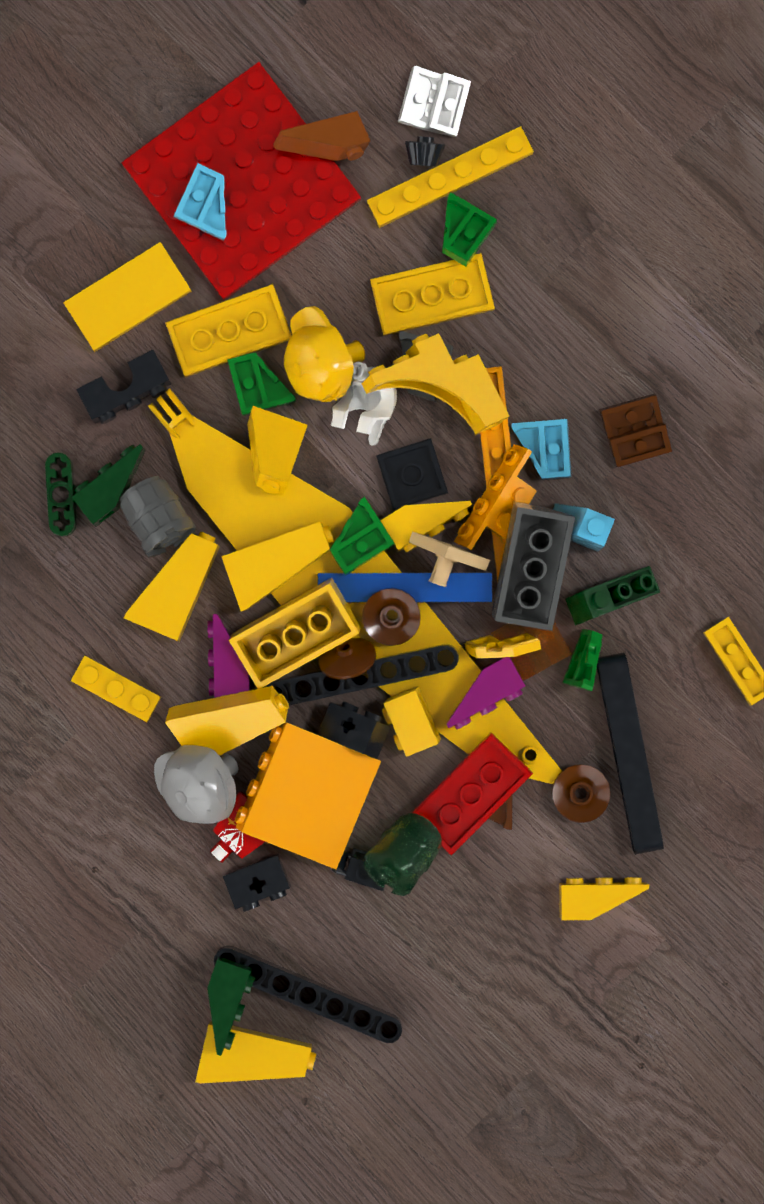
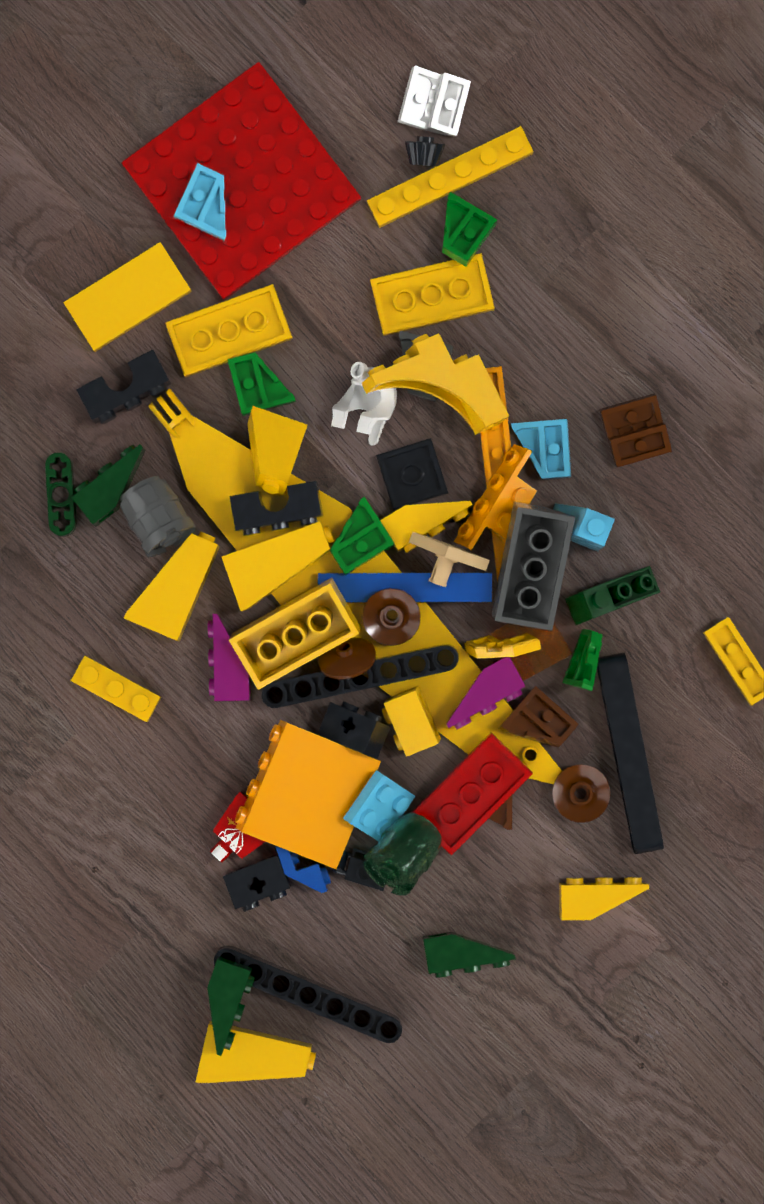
(197, 783): light grey piece -> none
(227, 720): yellow slope -> none
(302, 506): none -> black arch
(310, 875): none -> blue slope
(318, 358): yellow piece -> none
(328, 139): dark orange slope -> none
(378, 805): none -> medium azure plate
(454, 951): none -> dark green slope
(539, 720): none -> reddish brown wing

